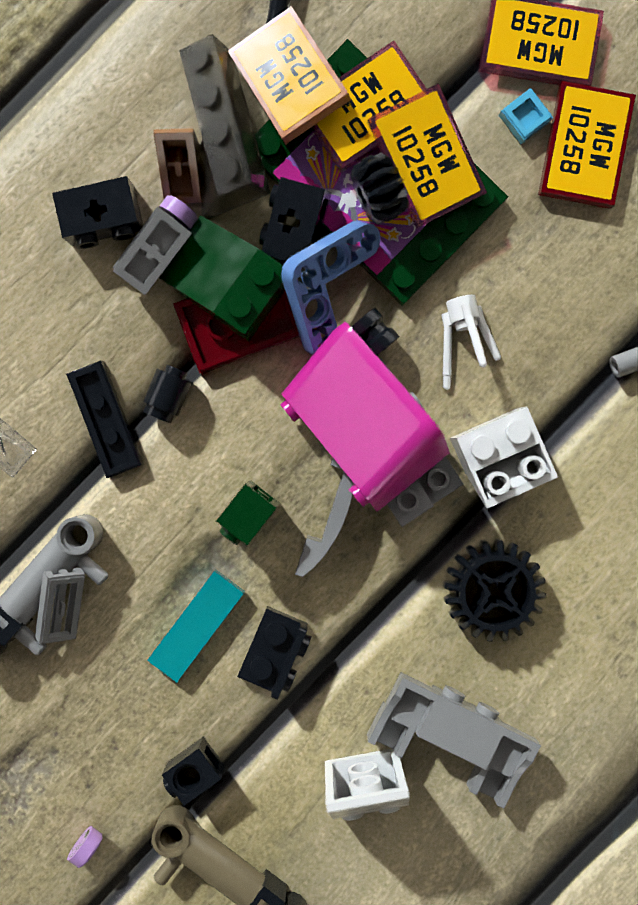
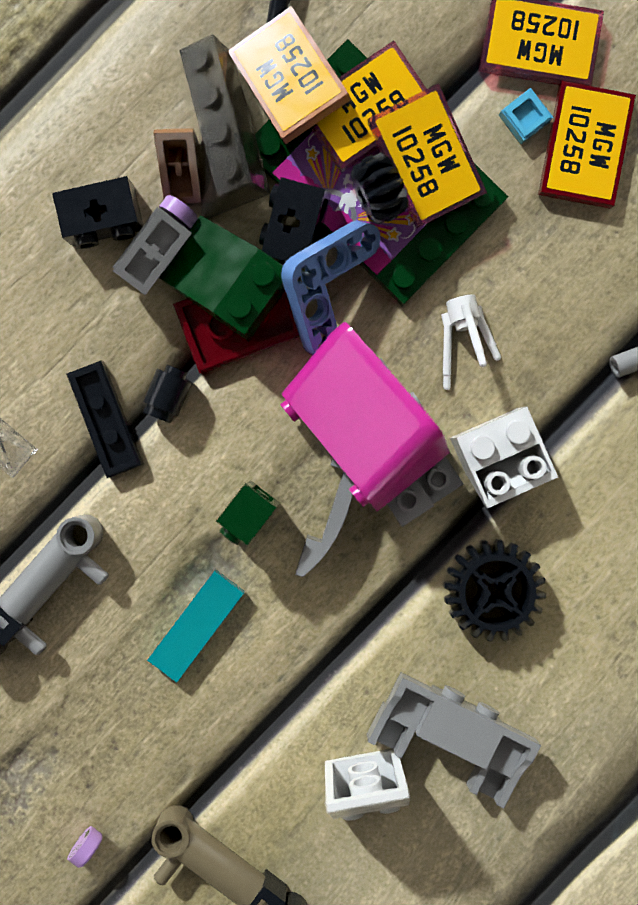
(61, 580): light grey tile -> none
(204, 760): black brick -> none
(274, 652): black bracket -> none
(375, 332): black wheel -> none

